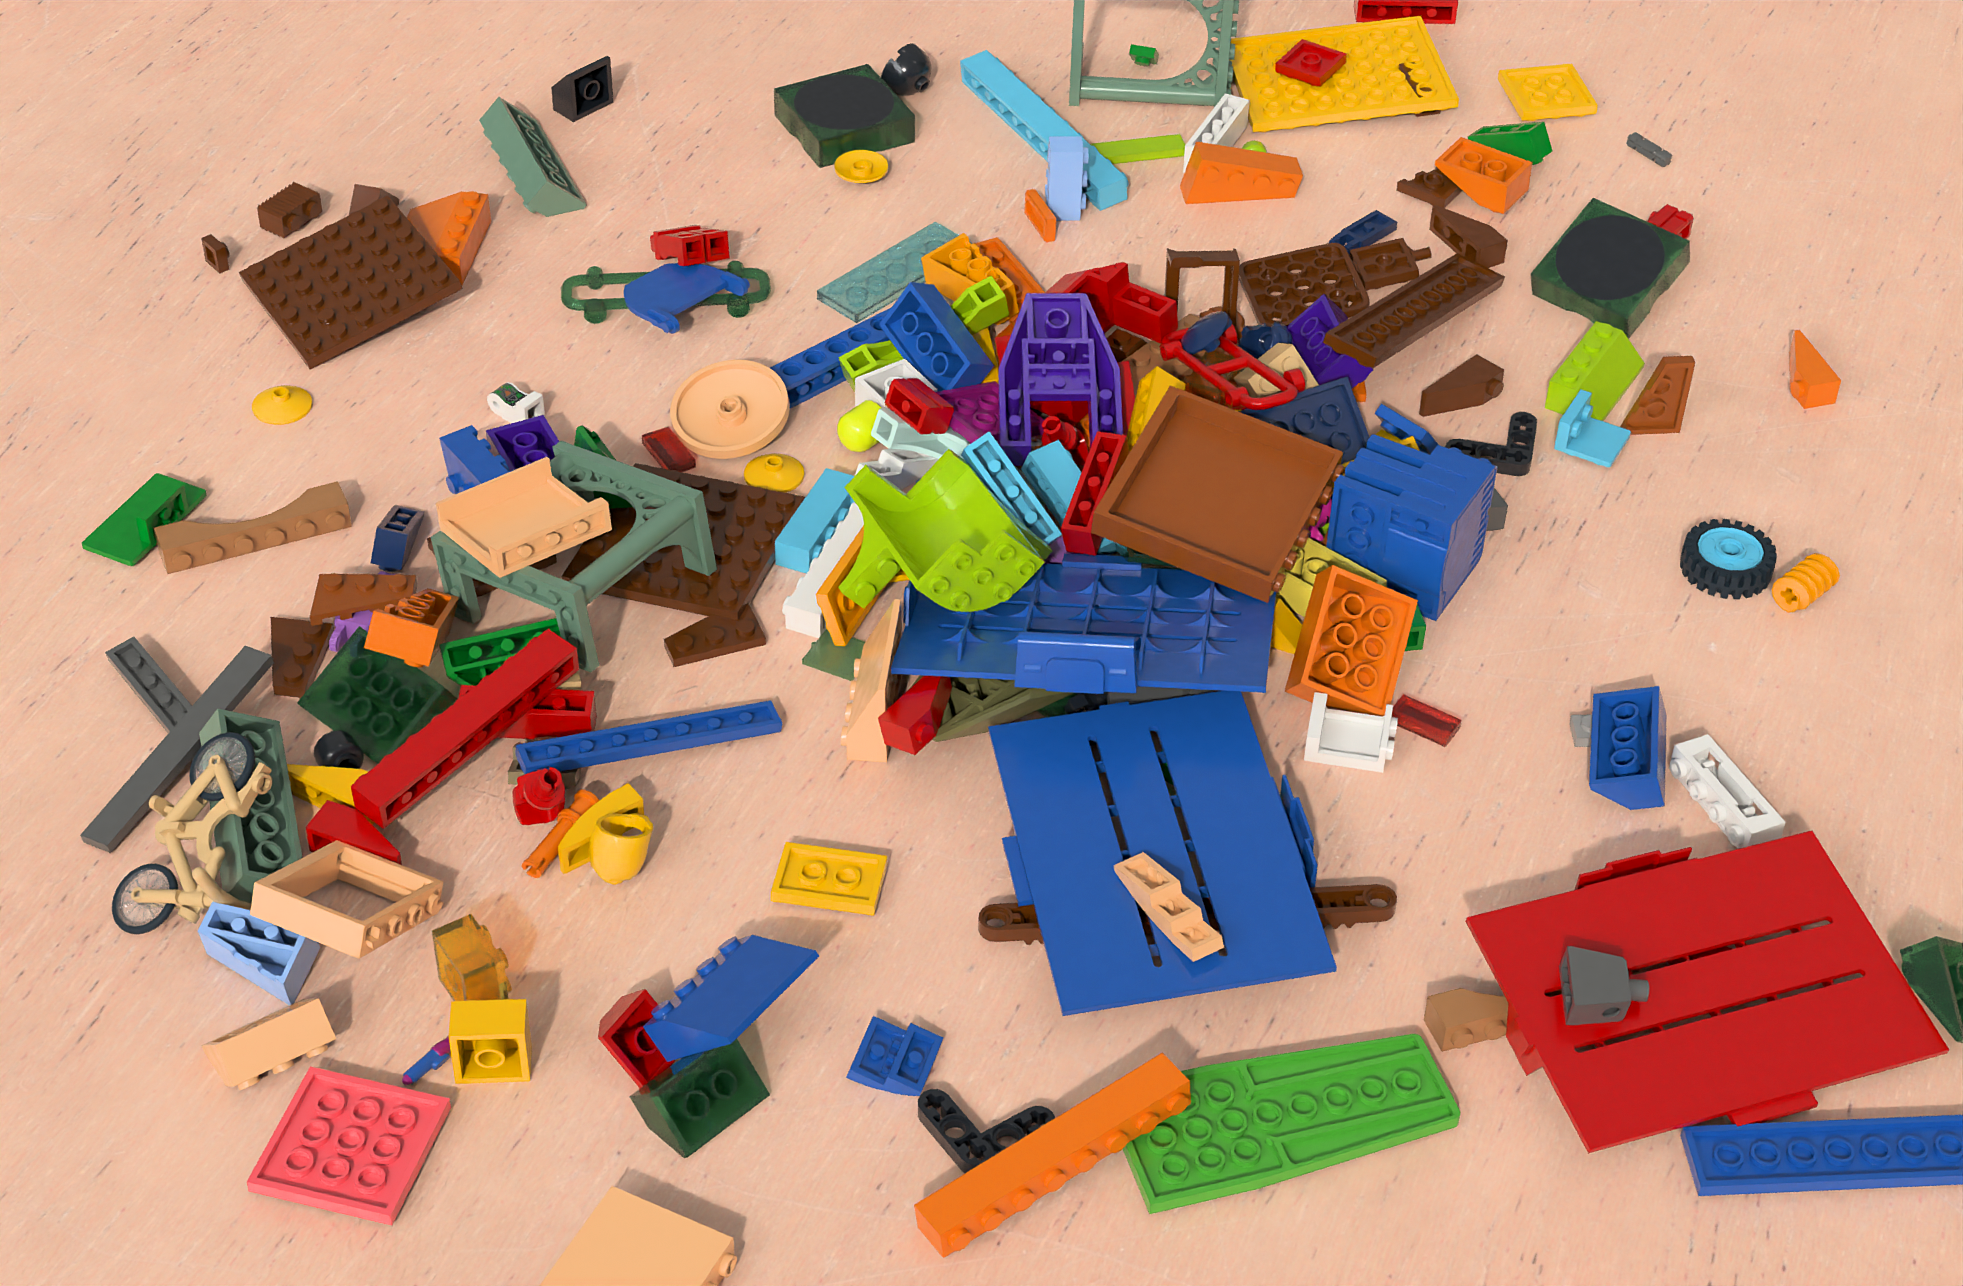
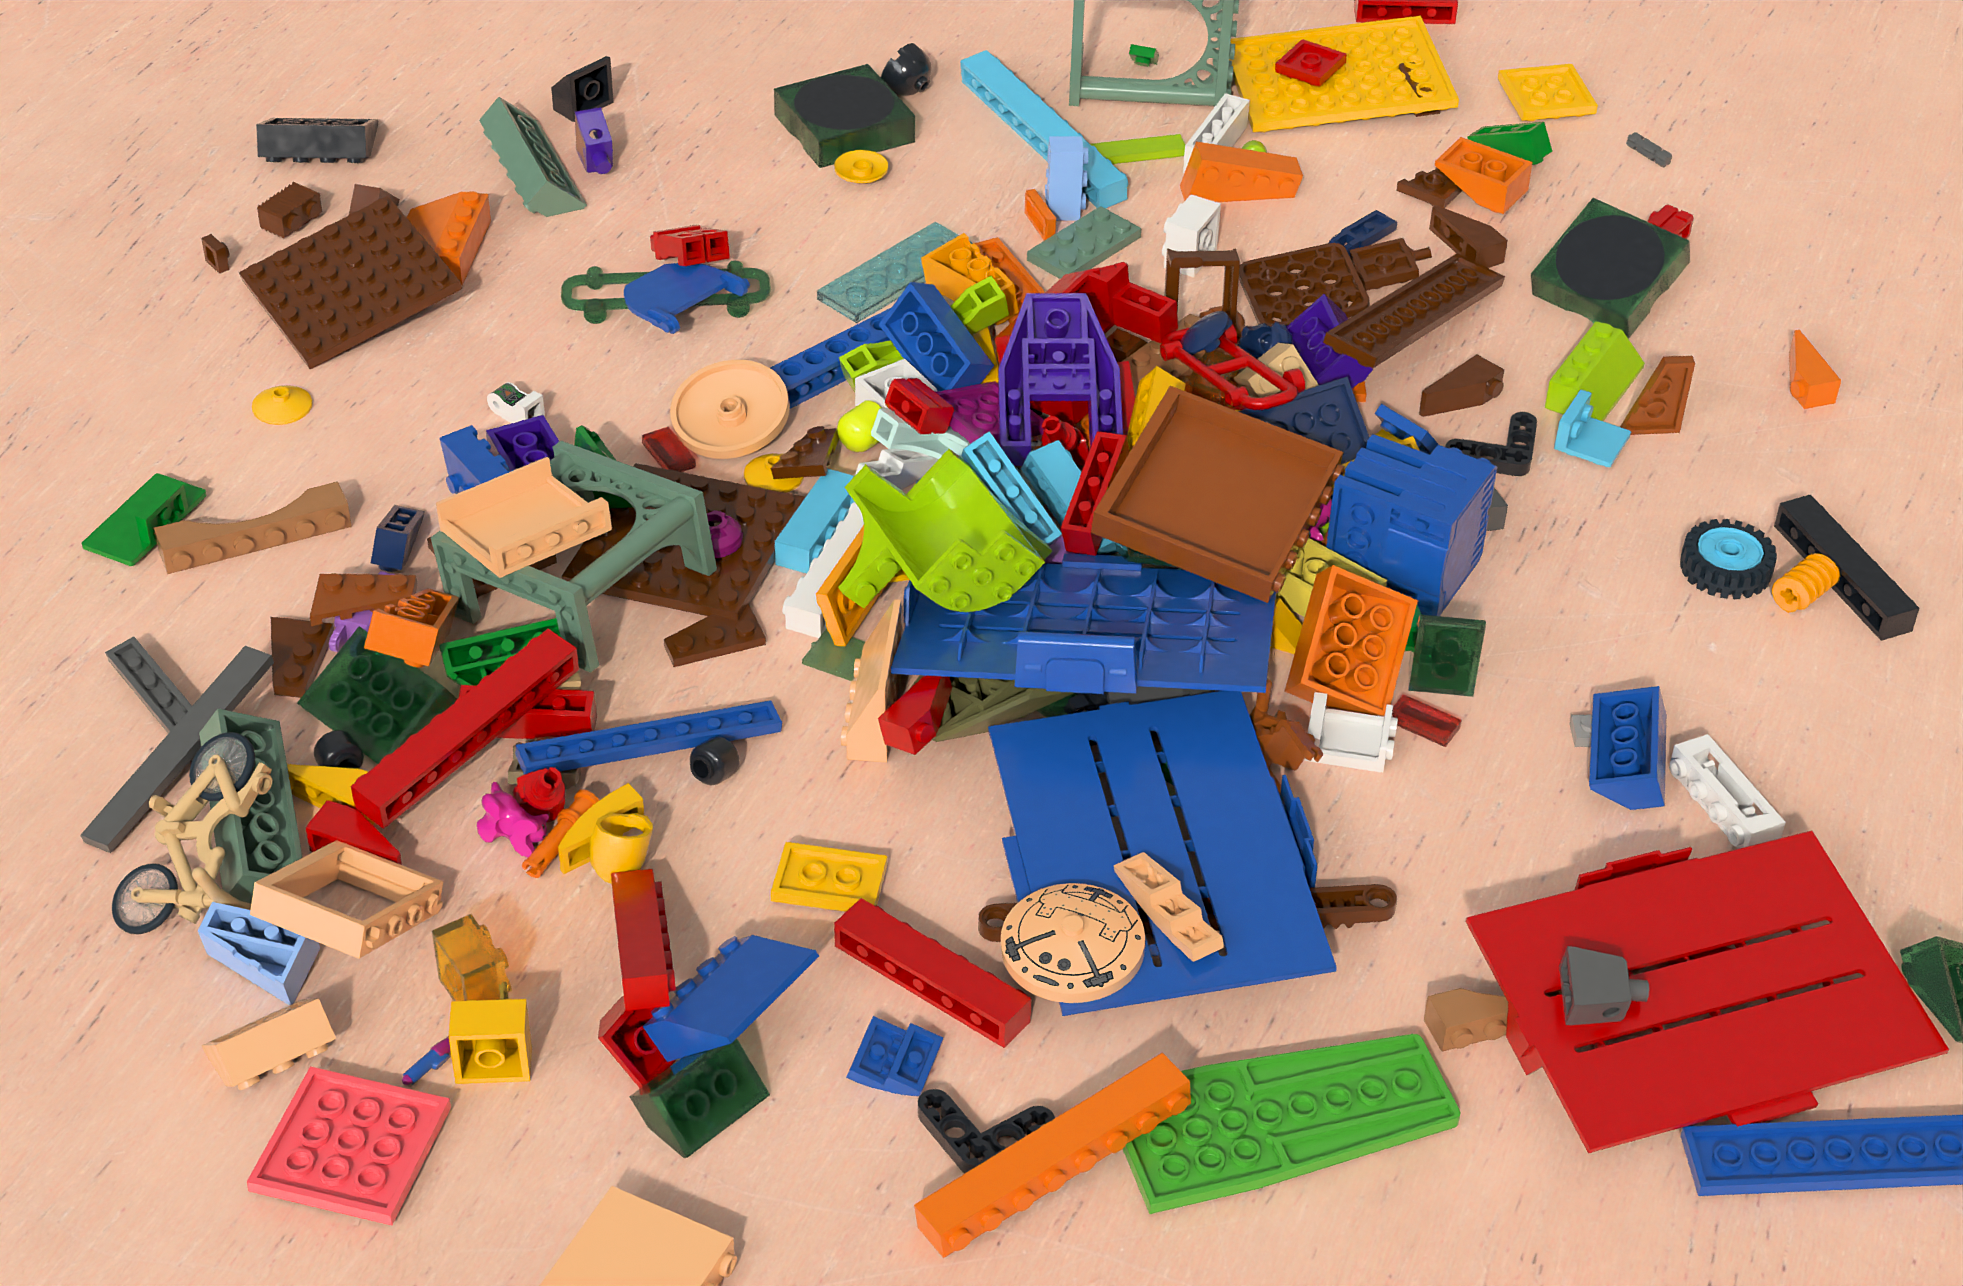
(316, 139): none -> black slope
(509, 819): none -> dark pink animal
(594, 153): none -> dark purple torso
(642, 940): none -> red brick
(714, 761): none -> black head
(726, 536): none -> magenta piece
(808, 455): none -> reddish brown wing
(933, 972): none -> red brick
(1073, 943): none -> light nougat dish
(1084, 243): none -> sand green plate
(1192, 228): none -> white brick
(1281, 739): none -> dark orange piece
(1445, 655): none -> clear green slope
(1861, 581): none -> black brick

